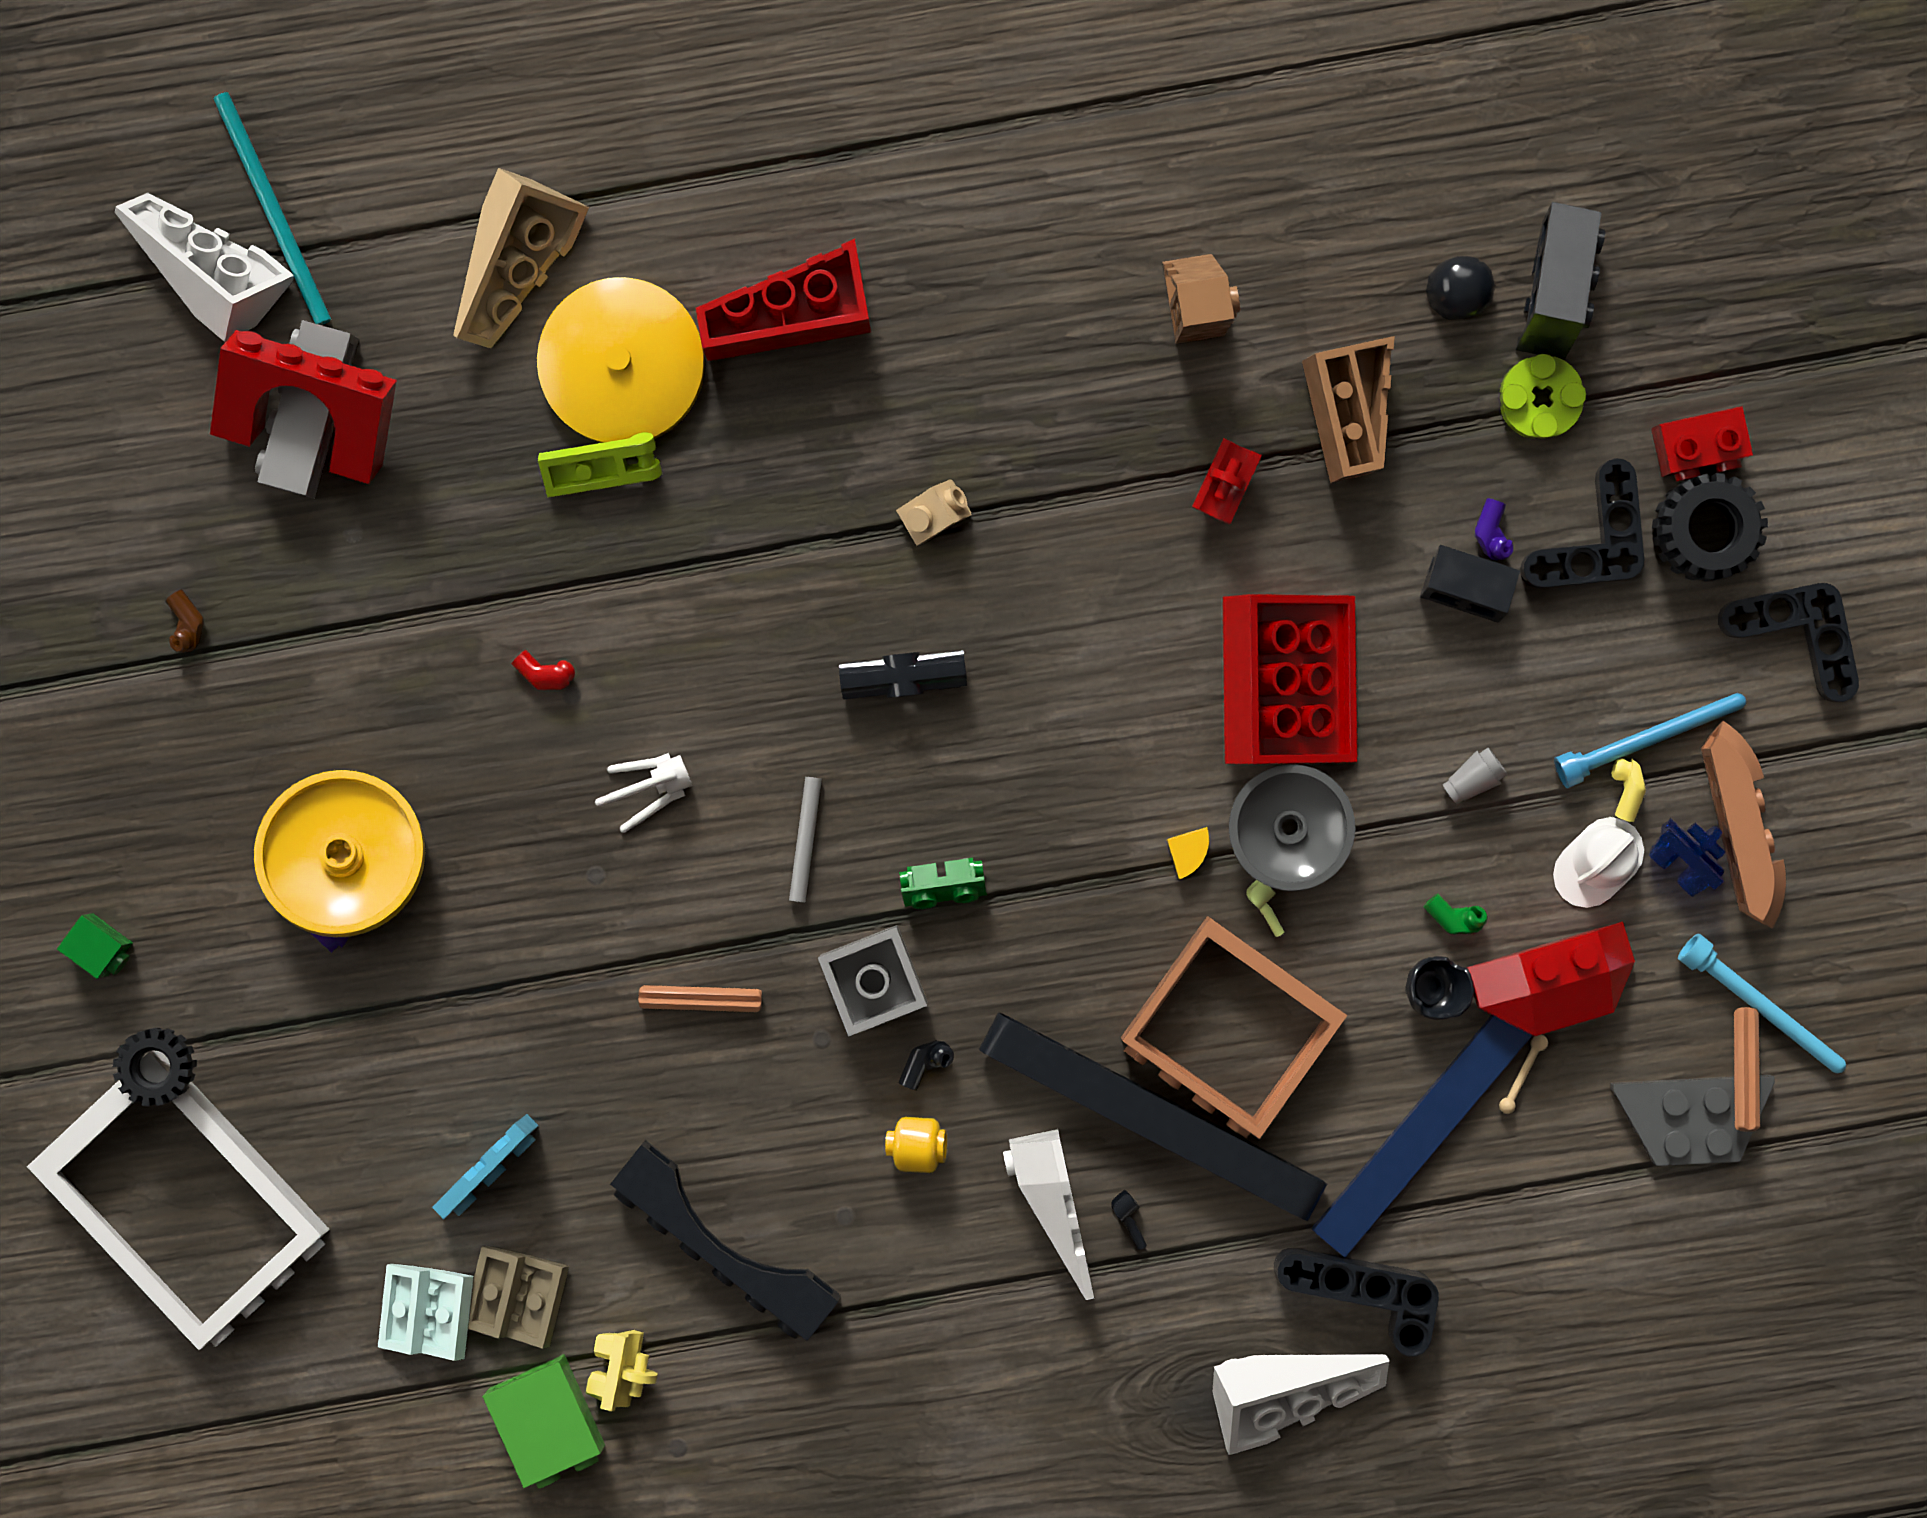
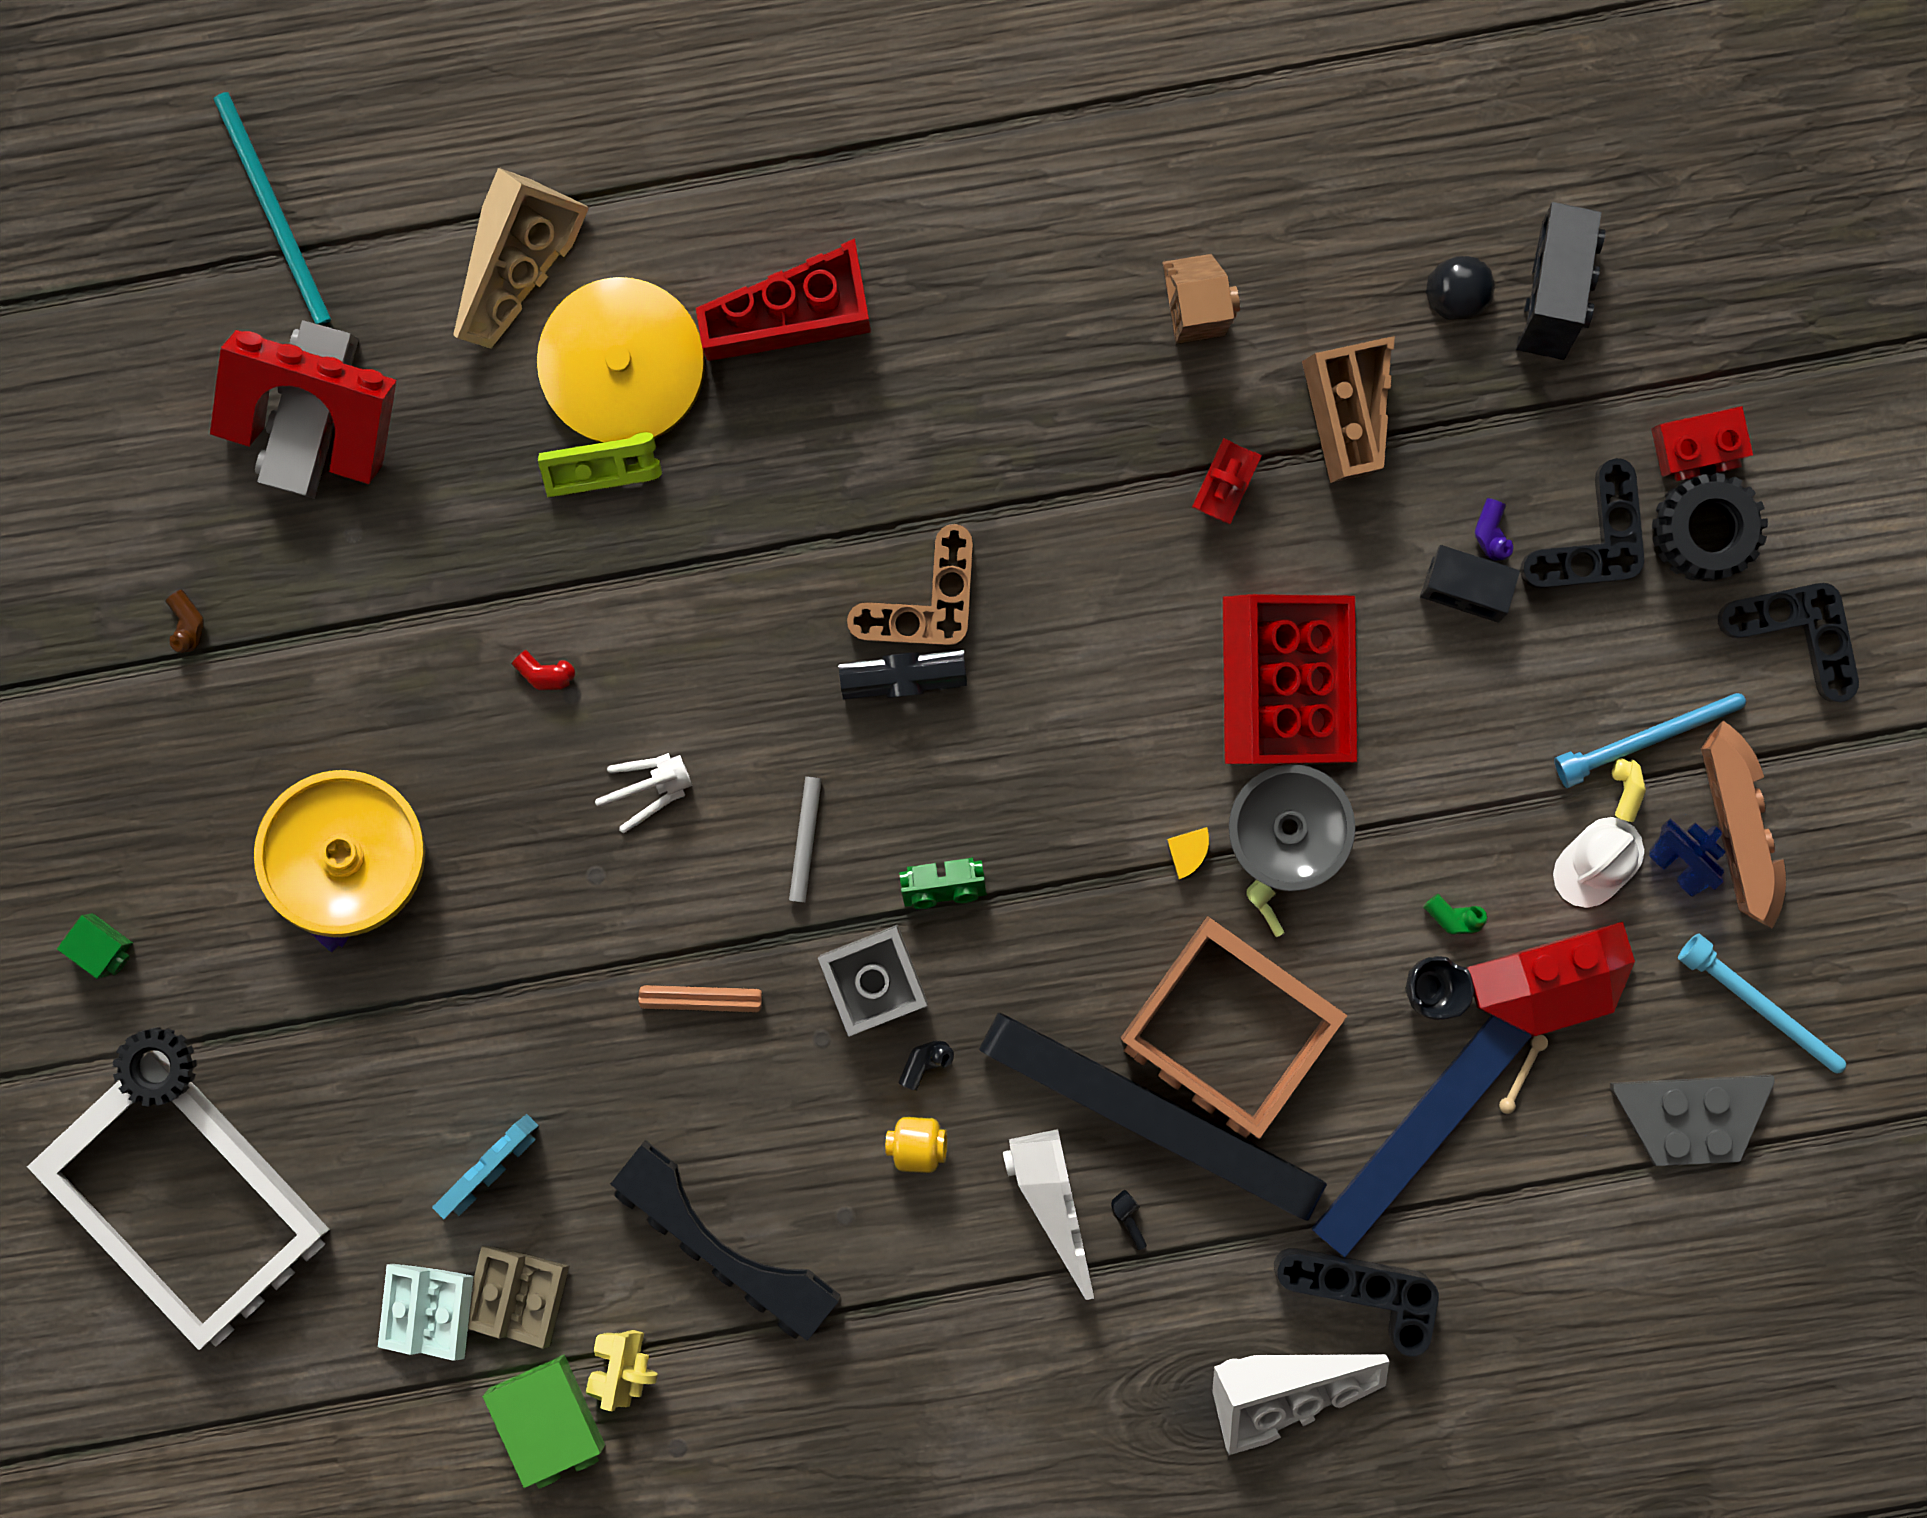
(213, 276): white wedge -> none
(928, 615): none -> medium nougat beam
(934, 511): tan bracket -> none
(1475, 776): light grey cone -> none
(1517, 397): lime plate -> none
(1746, 1069): nougat axle -> none

